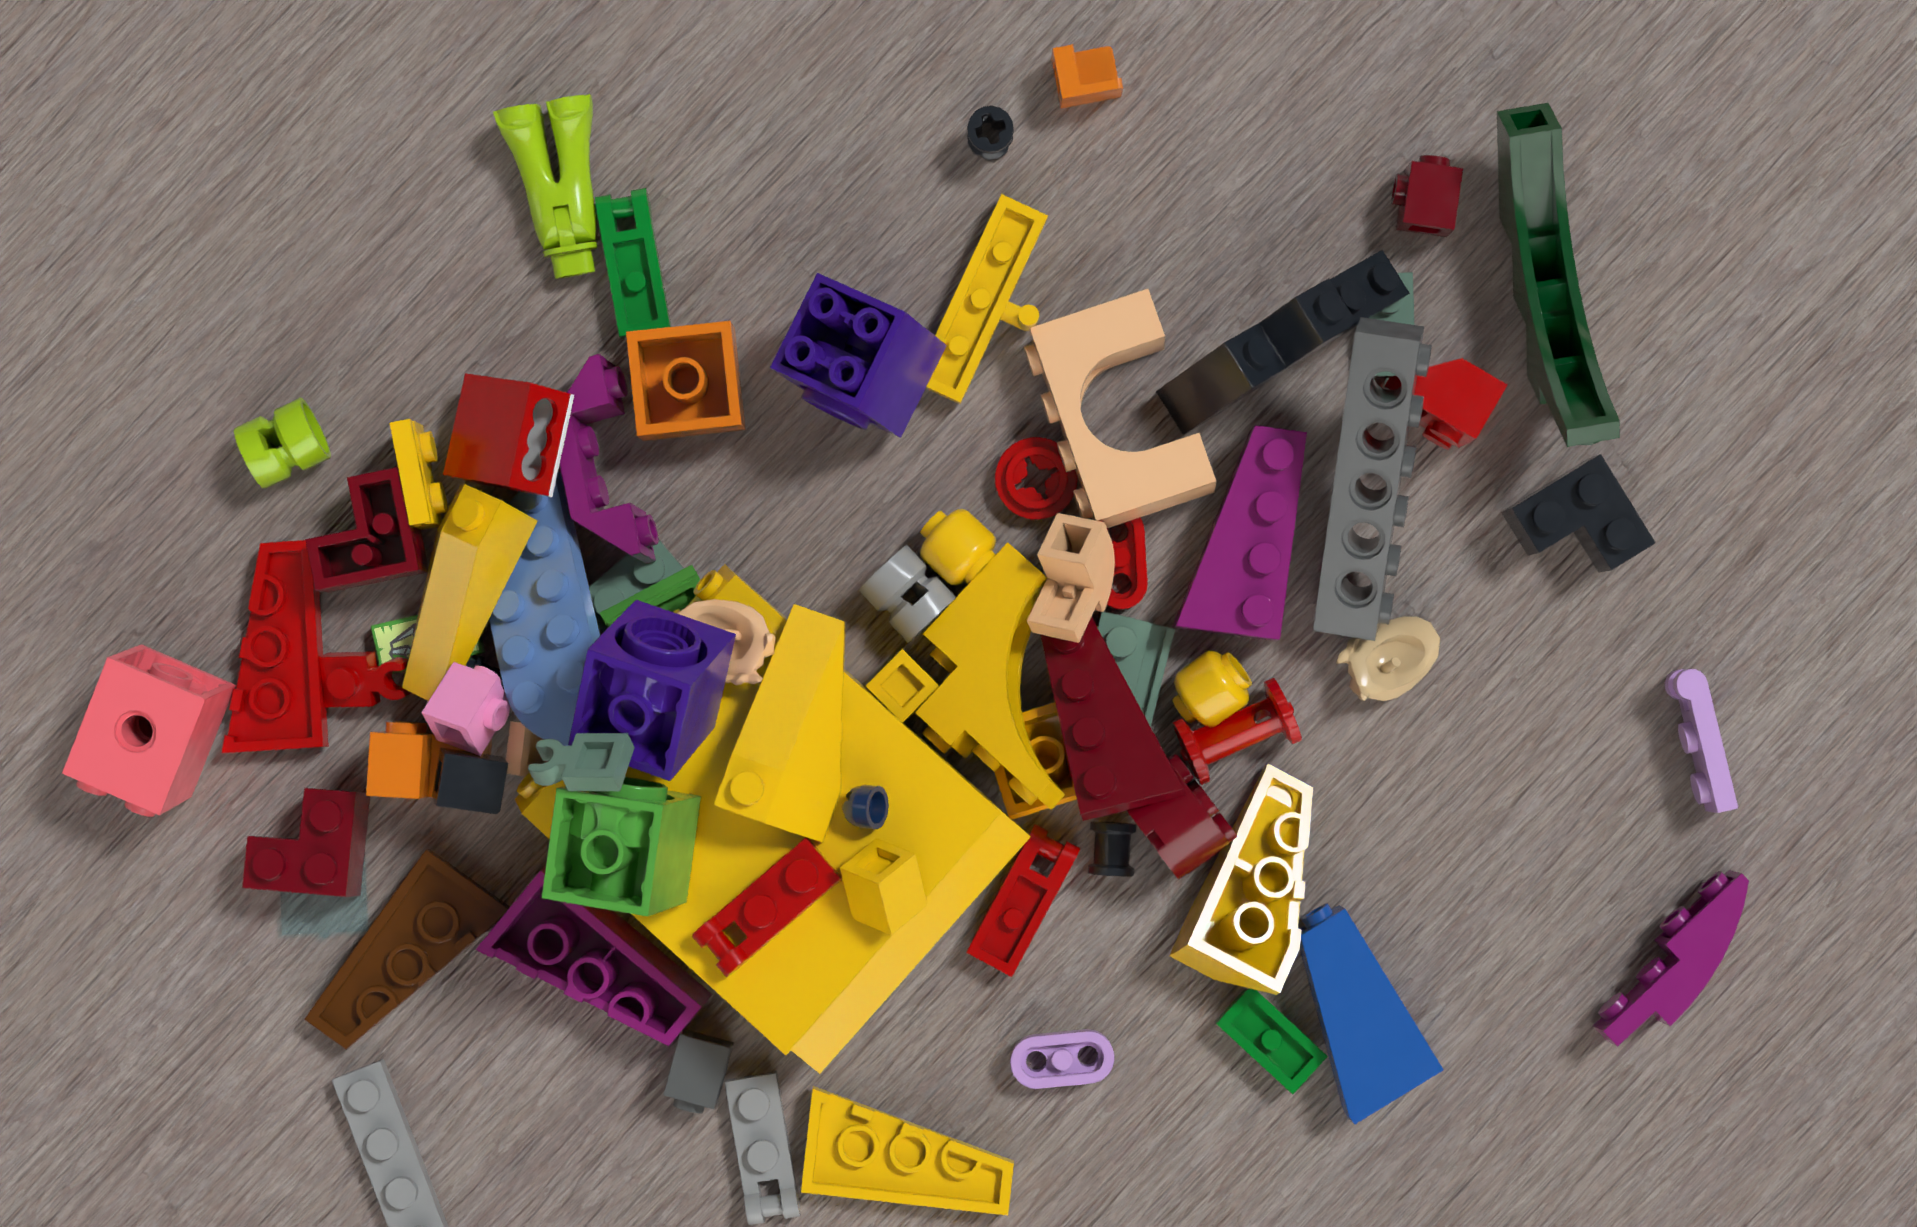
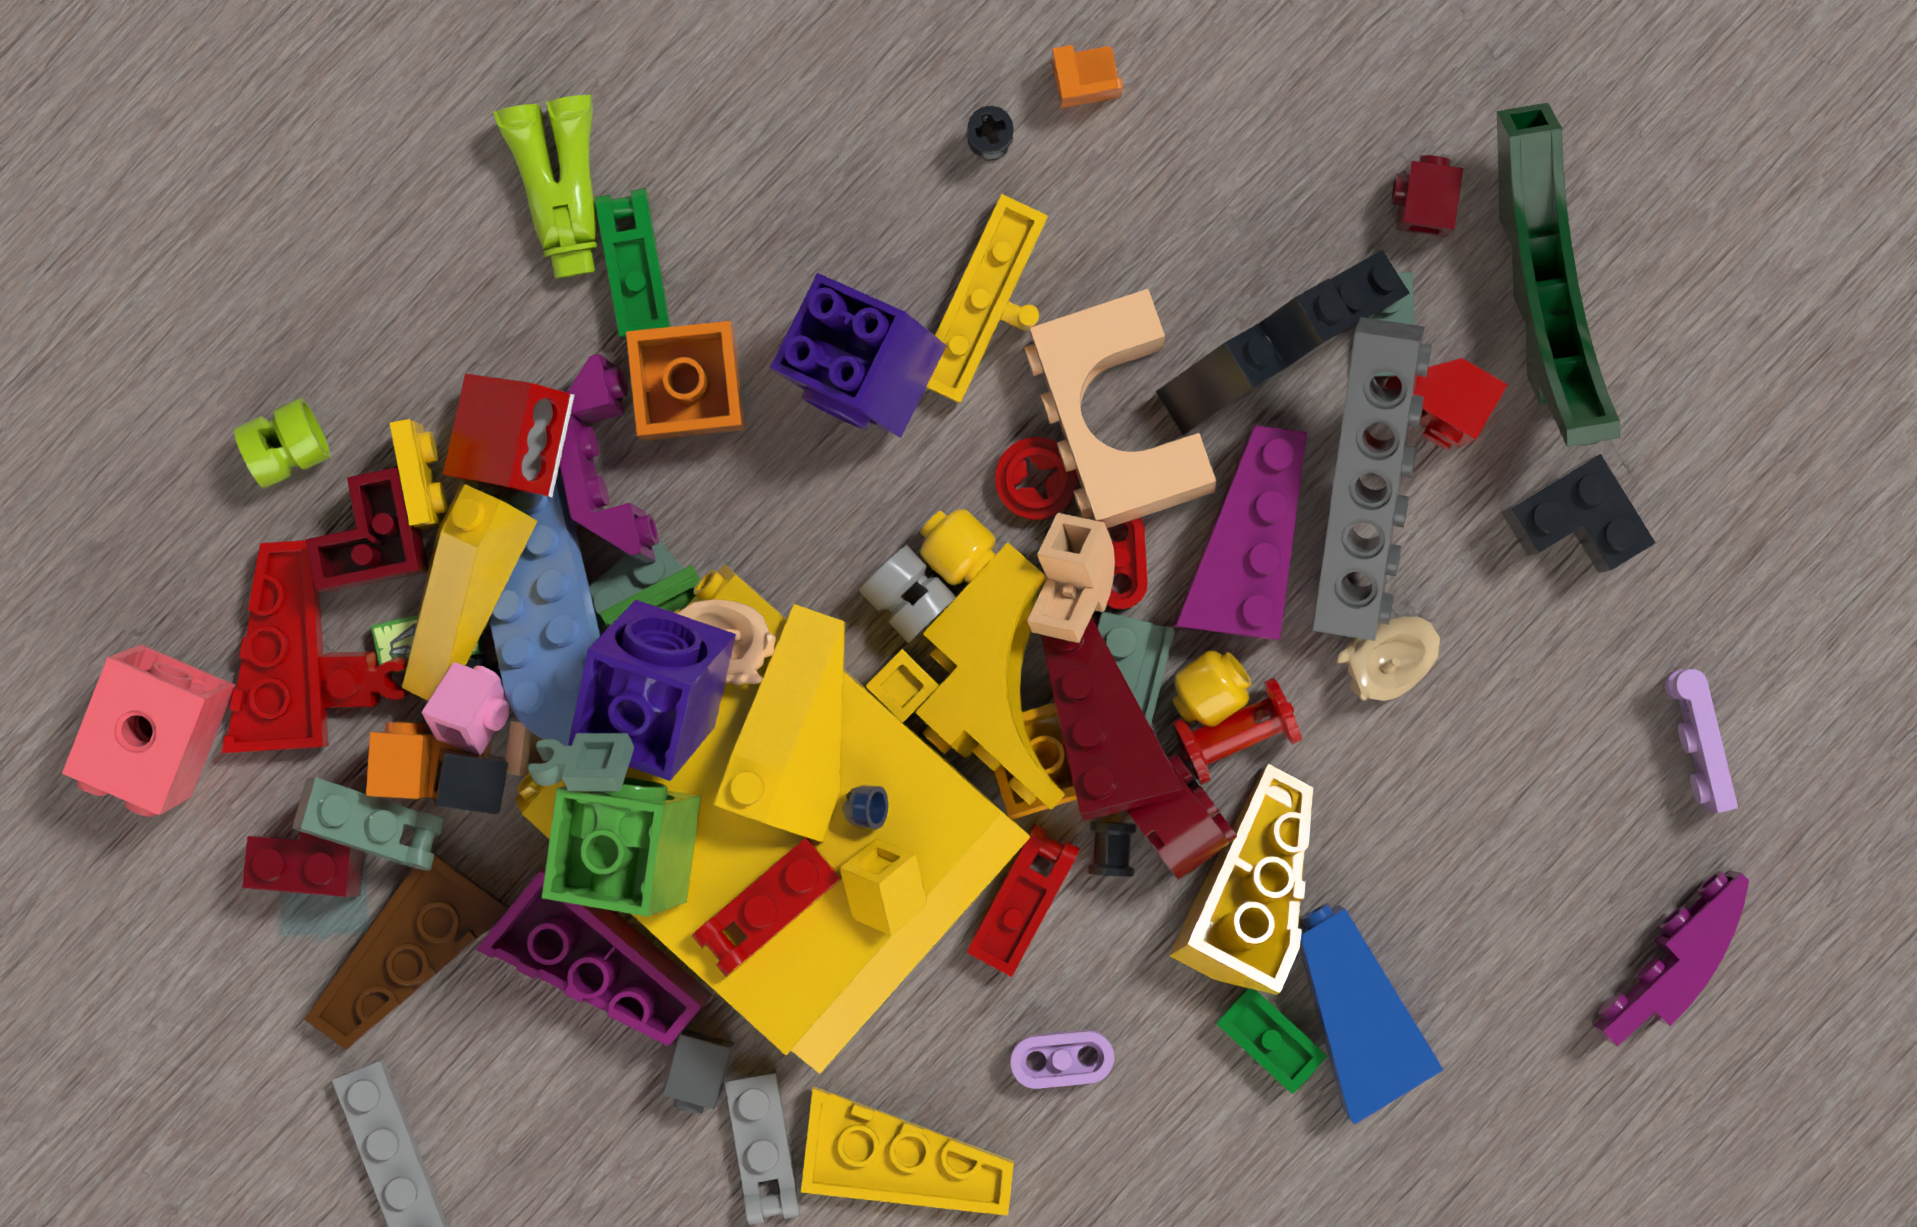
(366, 823): none -> sand green plate

